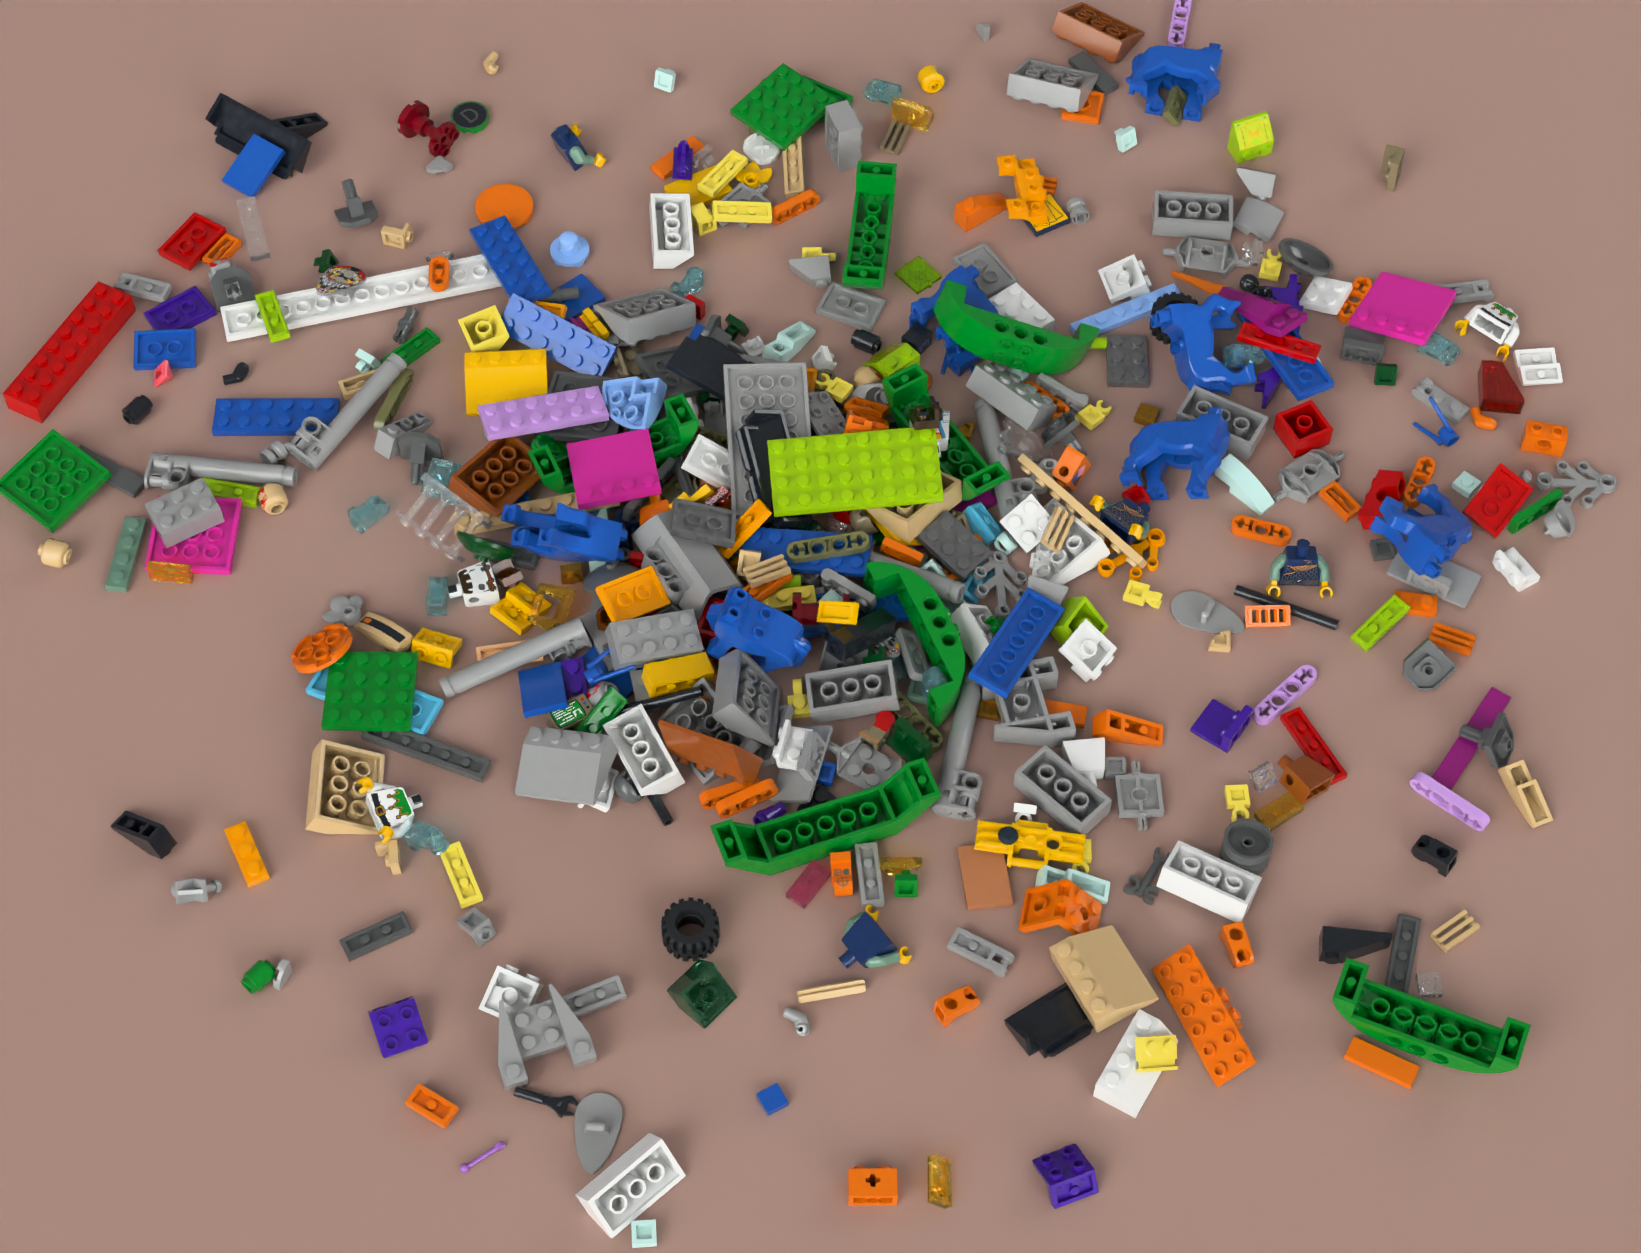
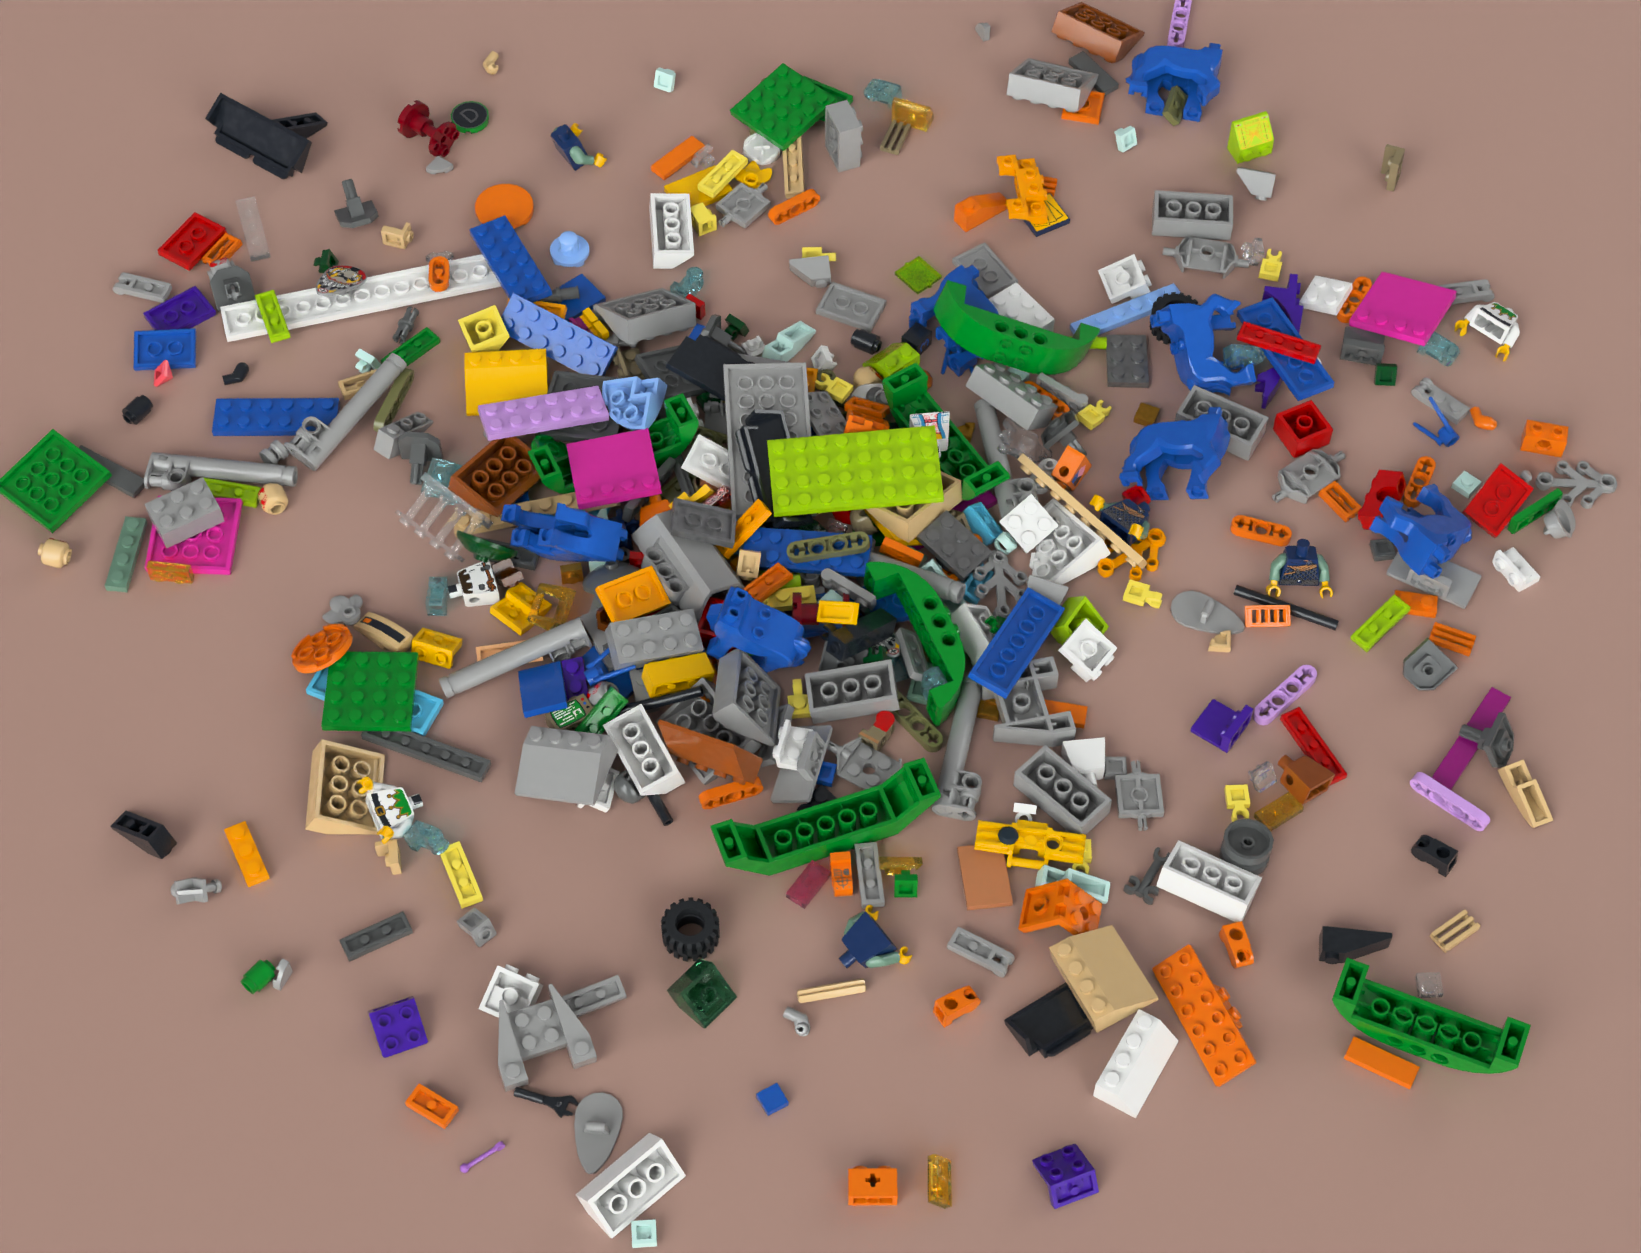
(69, 352): red brick -> none
(253, 166): blue tile -> none
(368, 513): clear light blue leg -> none
(682, 161): dark purple hinge -> none
(742, 211): light yellow plate -> none
(746, 798): orange beam -> none
(765, 568): tan tile -> none
(769, 813): dark purple cone -> none
(870, 226): green slope -> none
(909, 742): dark green bracket -> none
(926, 417): dark brown bracket -> none
(930, 79): yellow head -> none
(1063, 534): tan tile -> none
(1077, 209): light grey wheel -> none
(1126, 729): orange slope -> none
(1156, 1053): light yellow plate -> none
(1244, 485): light aqua slope -> none
(1250, 284): black piece -> none
(1258, 218): light grey slope -> none
(1266, 313): magenta plate -> none
(1304, 258): dark grey dish -> none
(1403, 953): dark grey tile -> none
(1498, 389): clear red slope -> none
(1537, 366): white slope -> none

